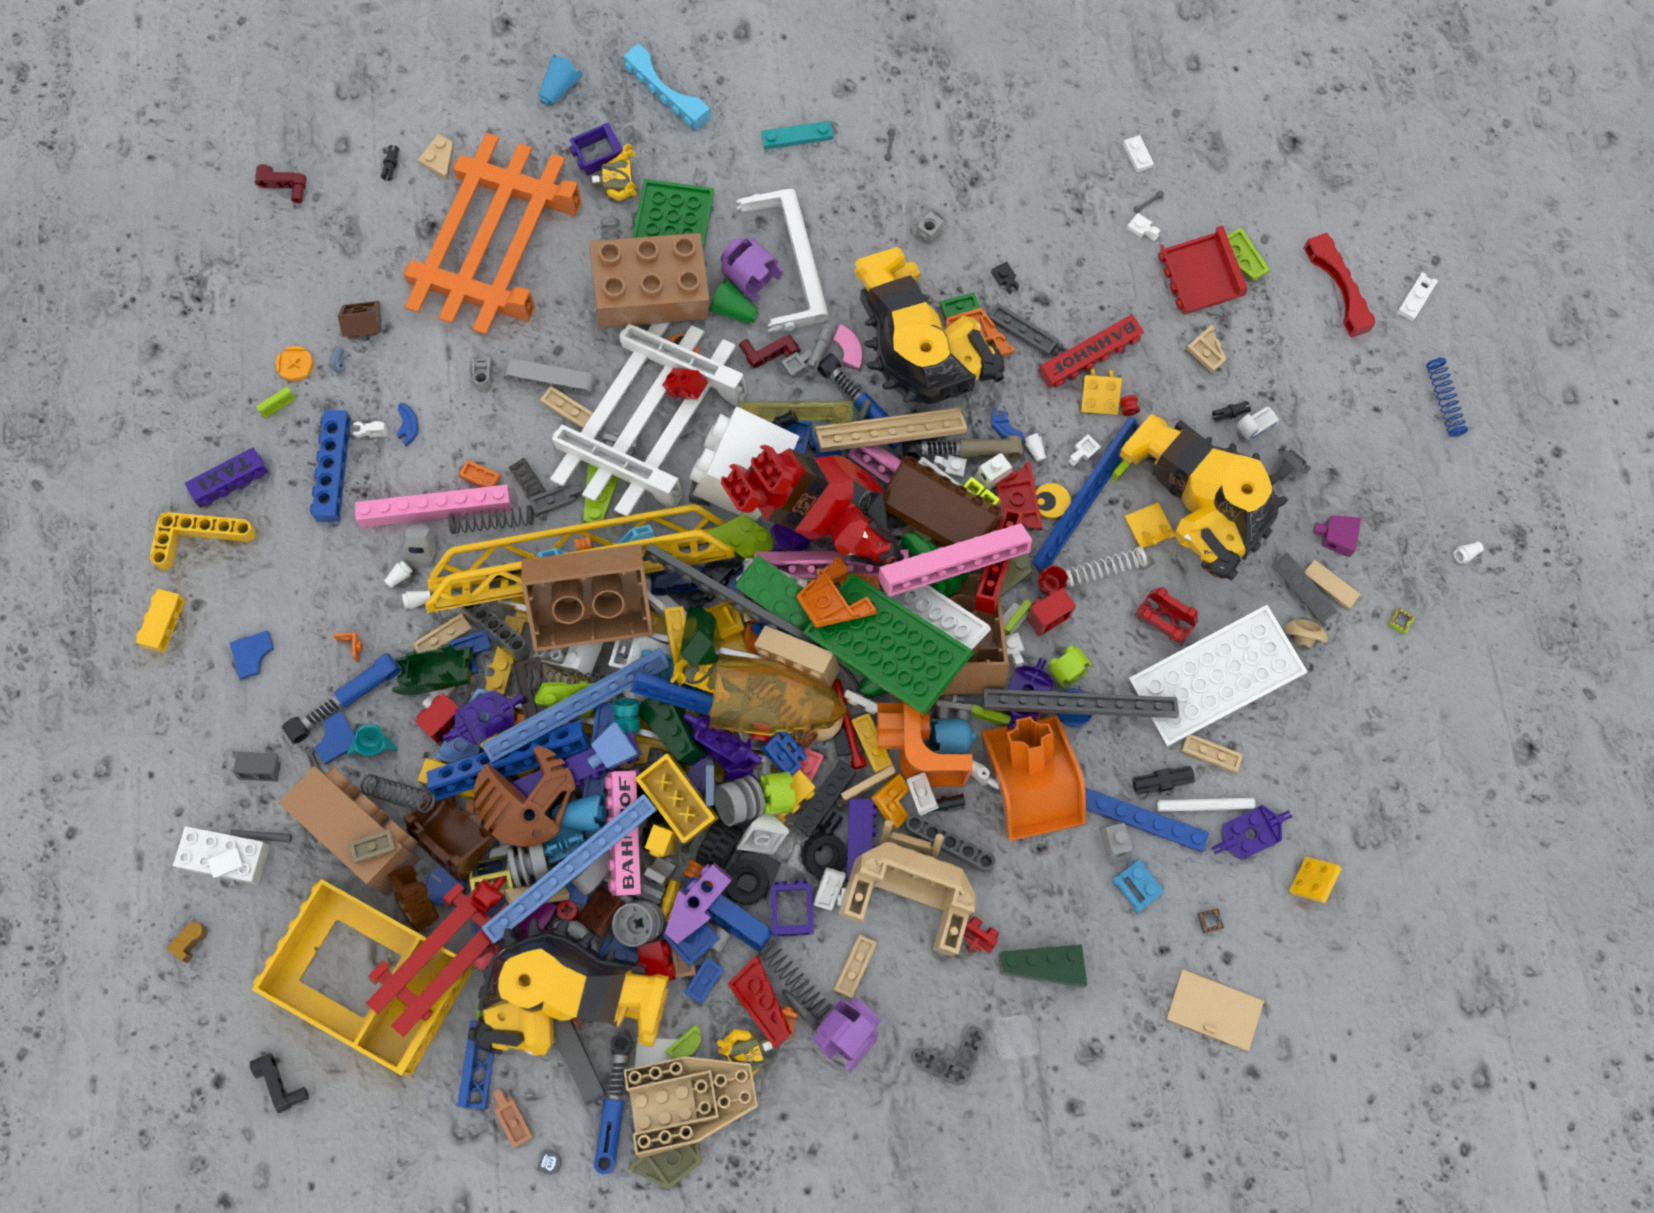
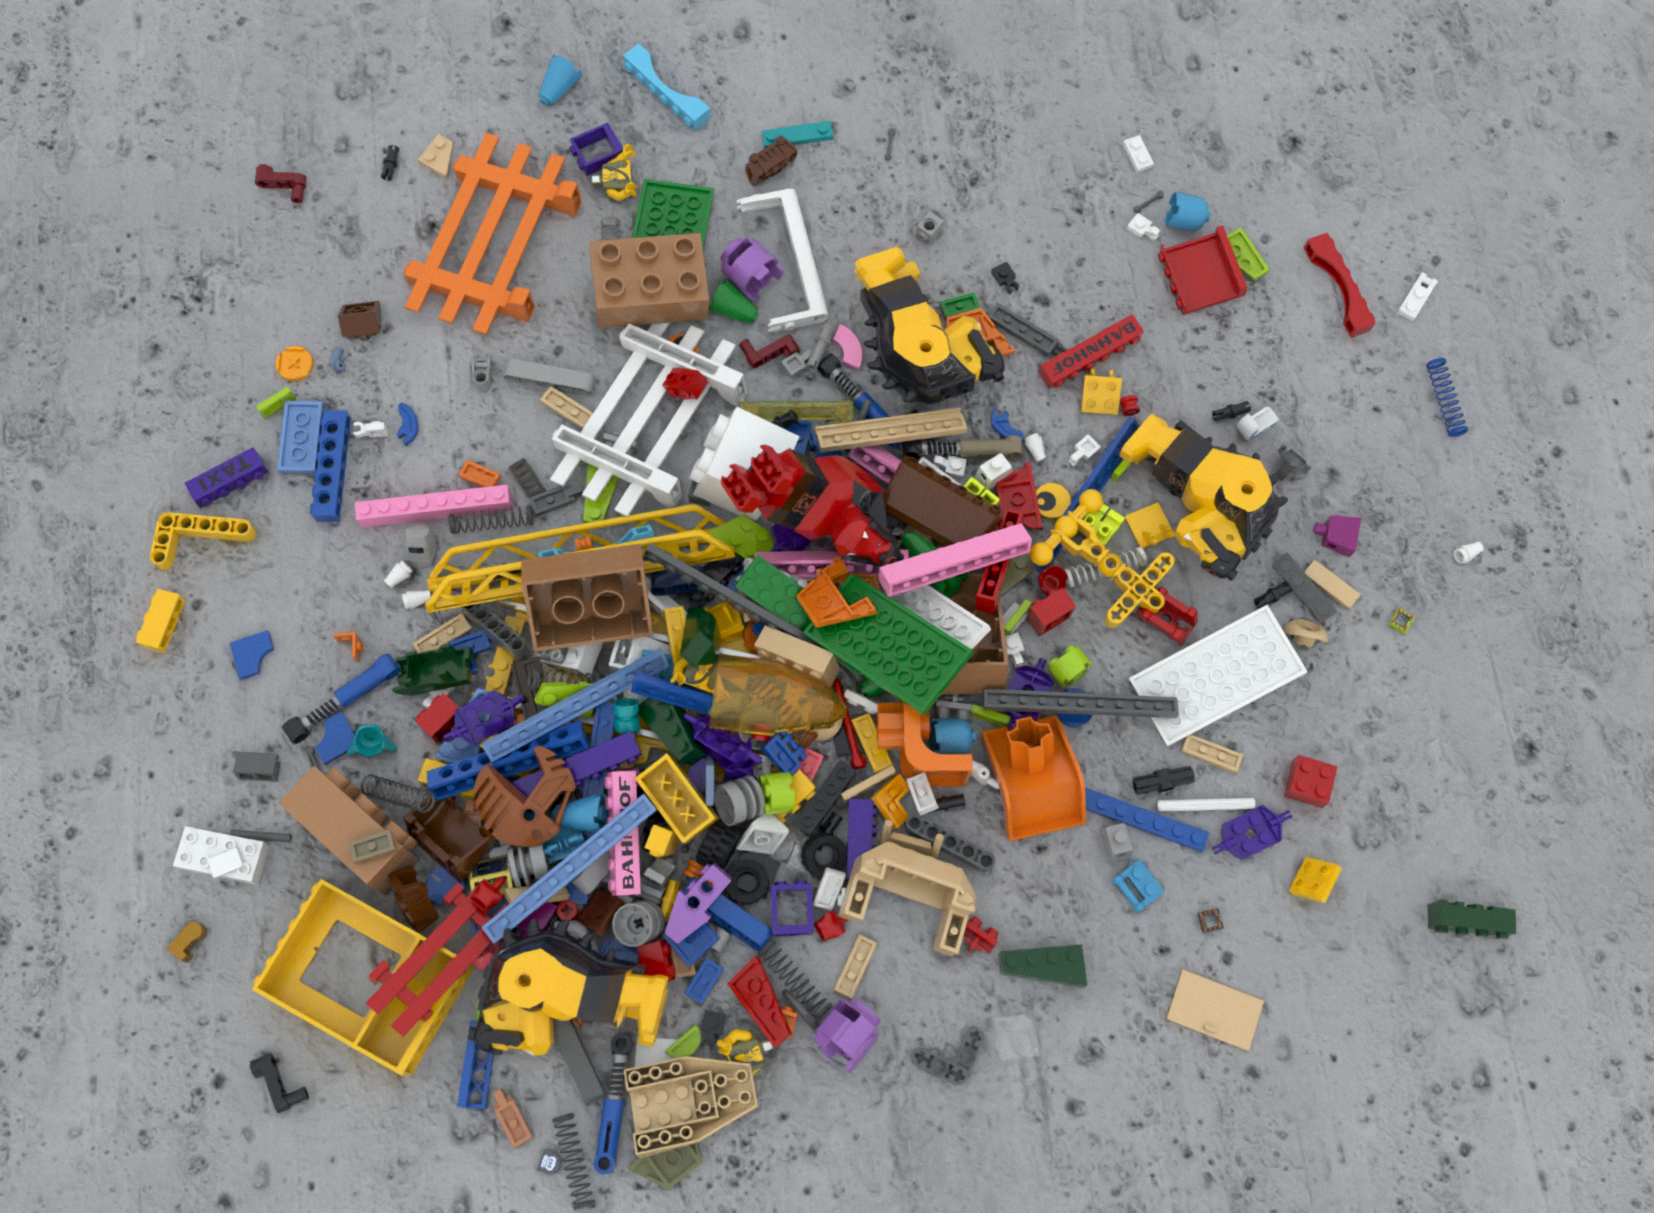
(300, 436): none -> medium blue plate
(560, 1119): none -> dark grey piece
(612, 748): medium blue torso -> none
(712, 1025): none -> black plate
(770, 160): none -> reddish brown piece
(830, 926): none -> red piece
(1067, 527): none -> yellow piece
(1108, 527): none -> neon yellow hips
(1187, 212): none -> dark azure cylinder
(1207, 350): tan wing -> none
(1272, 595): none -> black pin
(1310, 781): none -> red brick
(1471, 919): none -> dark green wedge

